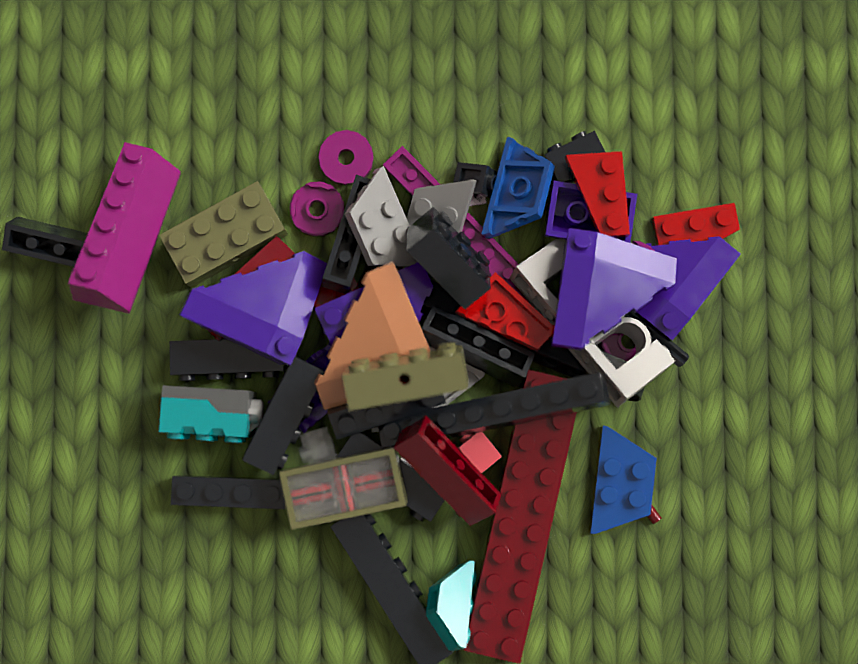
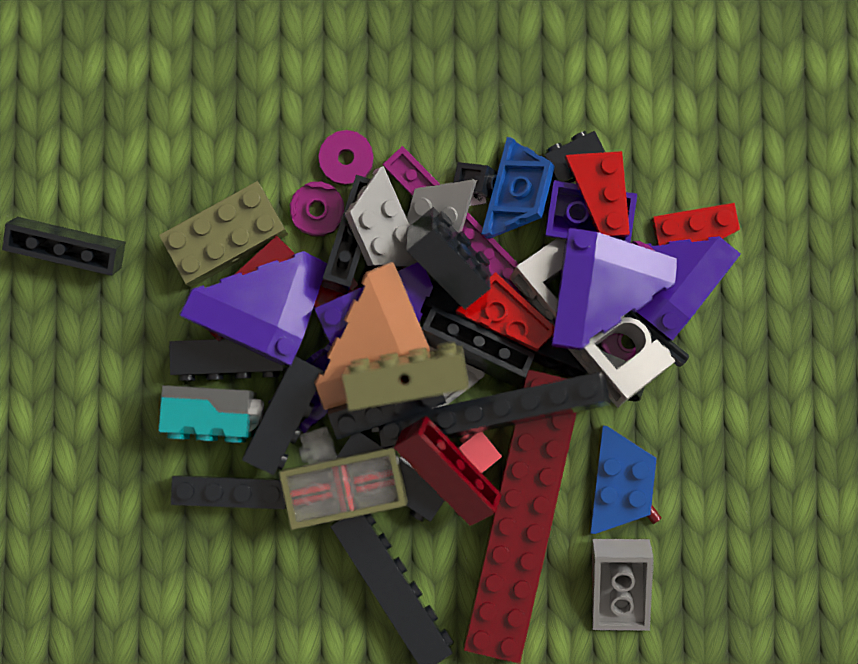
(124, 230): magenta slope -> none
(451, 605): slope -> none
(621, 584): none -> light grey slope

